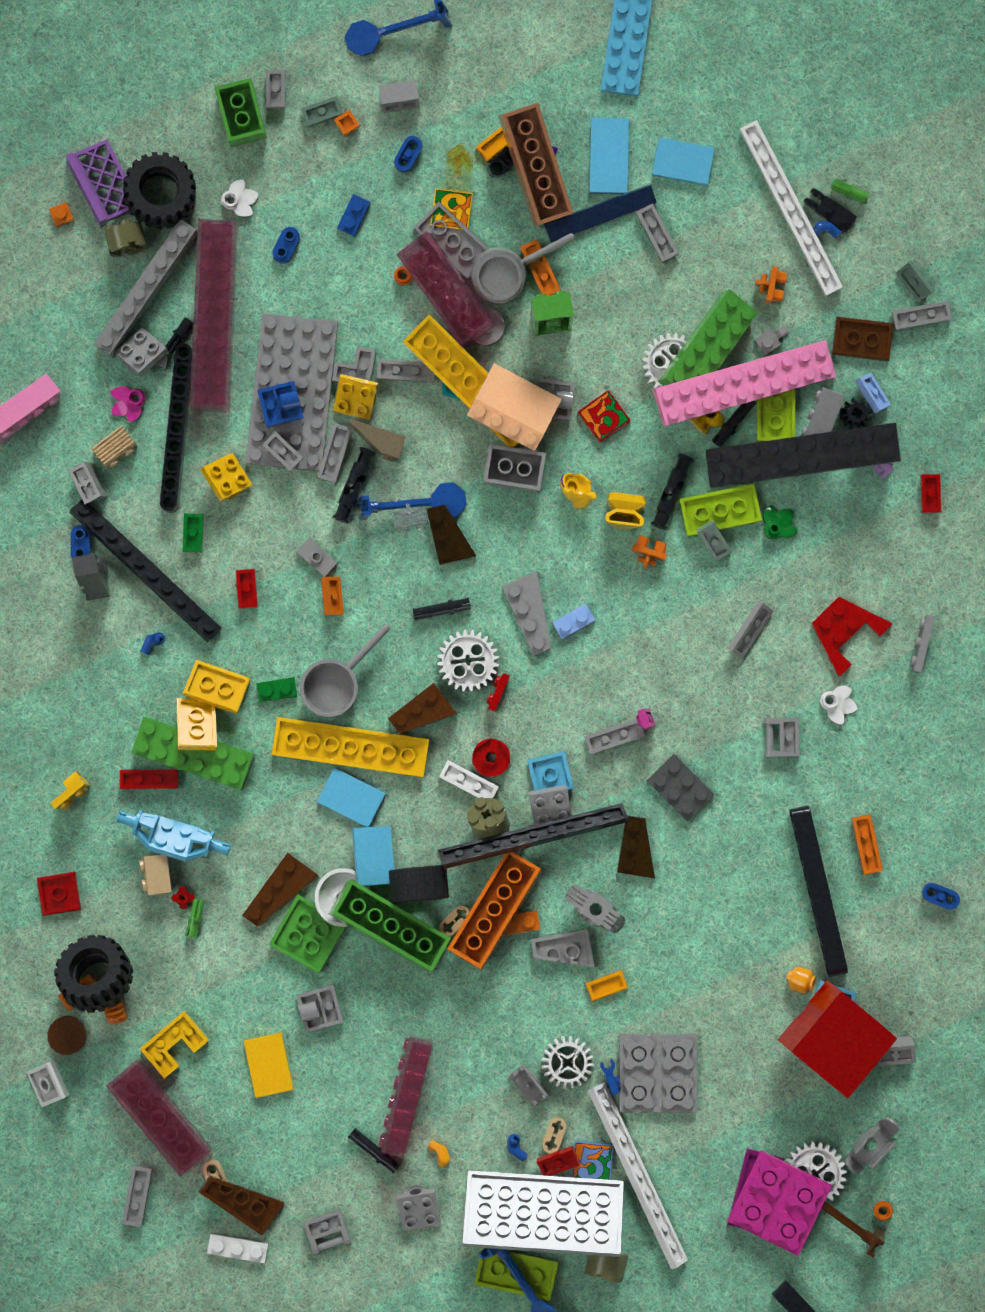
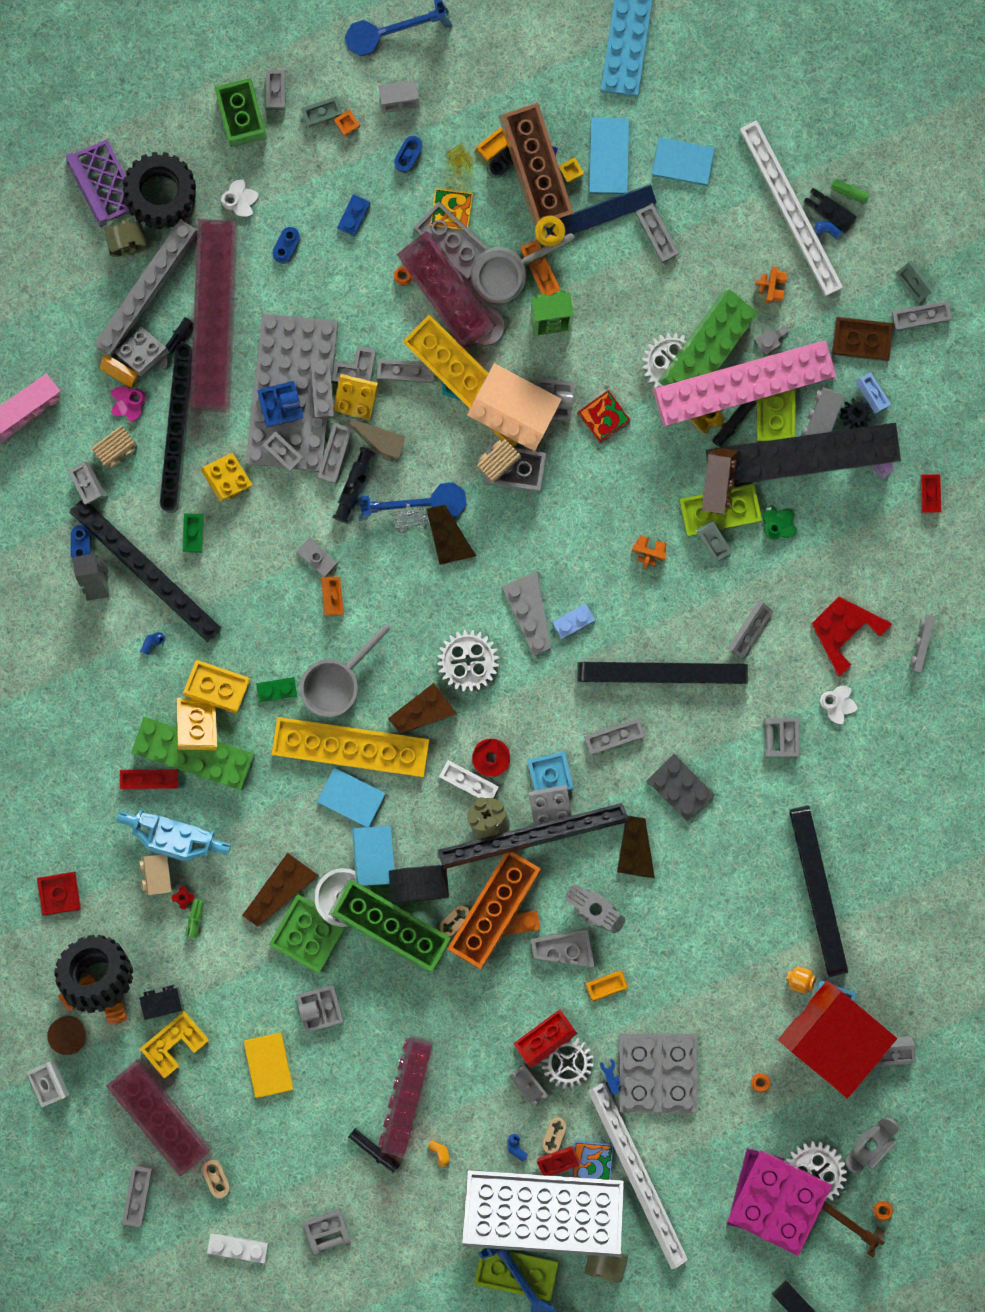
(61, 214): orange plate -> none
(76, 786): yellow plate -> none
(118, 371): none -> light orange tile
(161, 1003): none -> black brick
(244, 1204): reddish brown wing -> none
(246, 588): red plate -> none
(322, 388): none -> light grey plate
(418, 1208): light grey plate -> none
(442, 608): black pin -> none
(498, 461): none -> tan brick
(500, 684): red plate -> none
(545, 1038): none -> red plate
(558, 230): none -> yellow gear
(571, 170): none -> yellow plate
(577, 489): yellow hair -> none
(625, 510): yellow piece -> none
(645, 718): dark pink plate -> none
(662, 672): none -> black beam
(673, 488): black piece -> none
(719, 480): none -> wedge
(765, 1087): none -> orange plate
(867, 844): orange plate -> none
(940, 896): blue plate -> none

